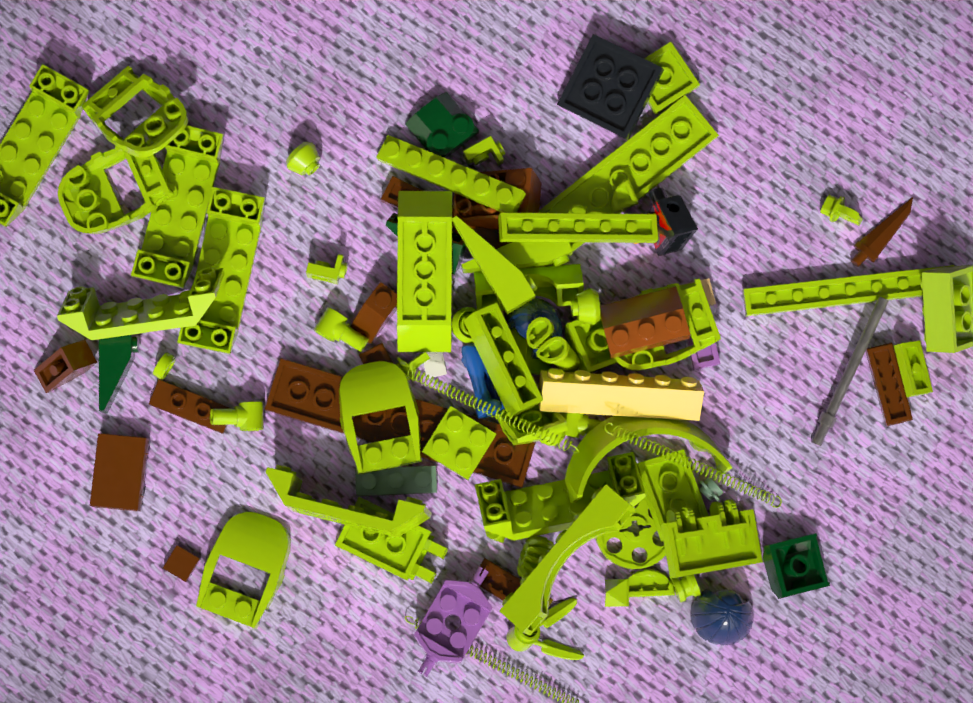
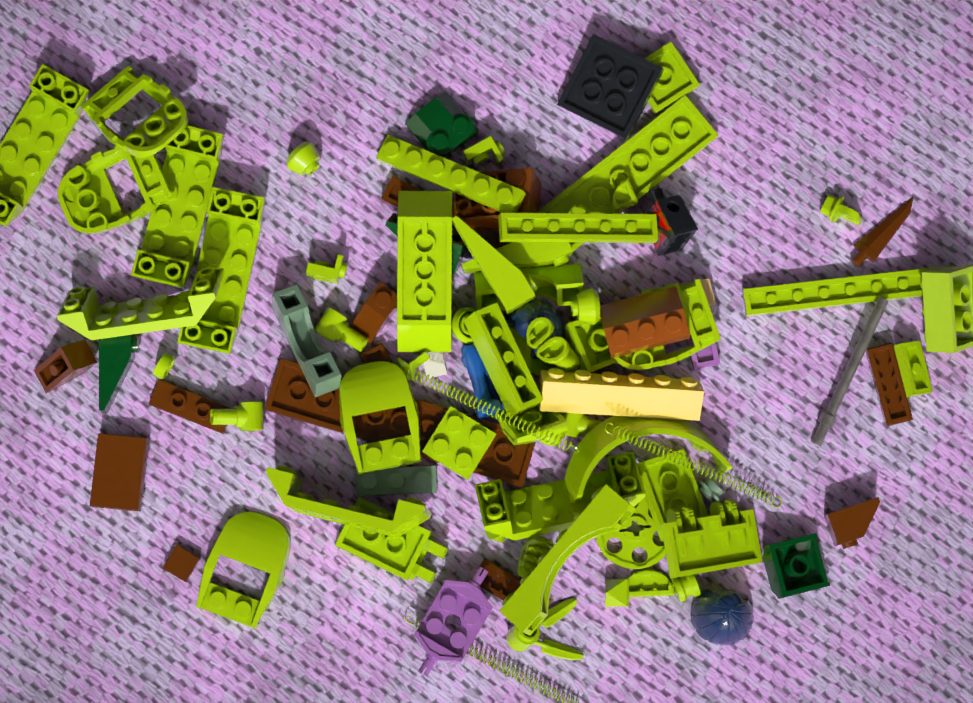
(296, 324): none -> sand green arch
(851, 523): none -> reddish brown slope

